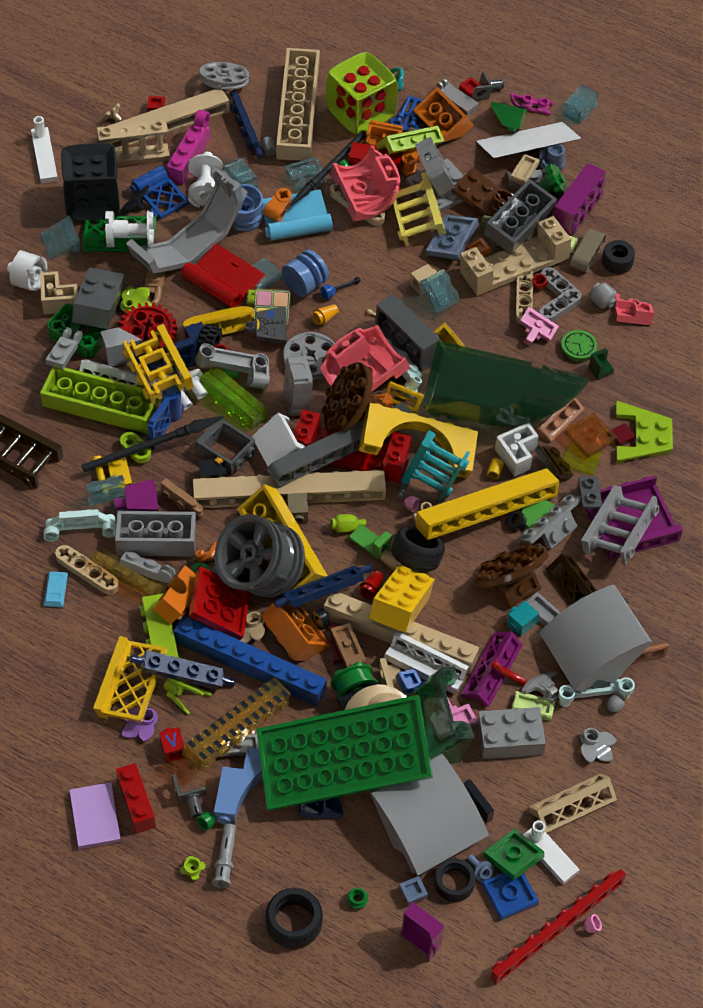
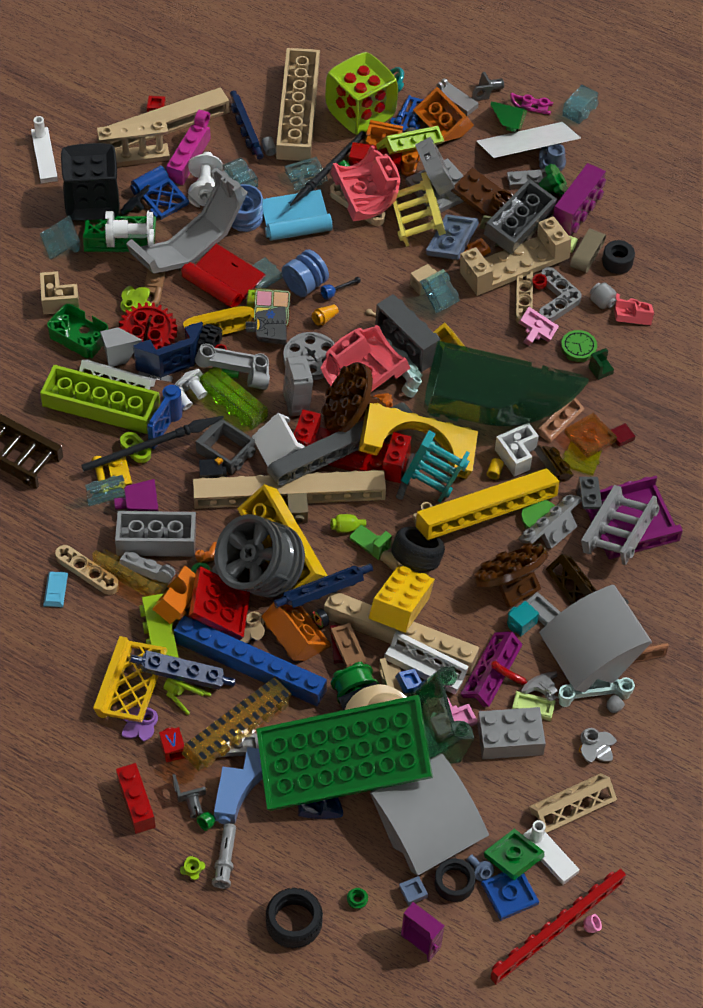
(26, 270): white brick -> none
(64, 349): light grey hinge -> none
(79, 520): light aqua plate -> none
(95, 815): lavender tile -> none
(98, 298): dark grey brick -> none
(113, 114): tan plant -> none
(170, 358): yellow fence -> none
(180, 498): medium nougat hinge -> none
(224, 75): light grey wedge -> none
(278, 205): orange piece -> none
(371, 585): red cone -> none
(406, 390): yellow tile -> none
(412, 503): bright pink hinge -> none
(468, 86): red plate -> none
(483, 806): black tile -> none
(516, 520): black tile -> none
(524, 169): tan tile -> none
(652, 433): lime wing -> none

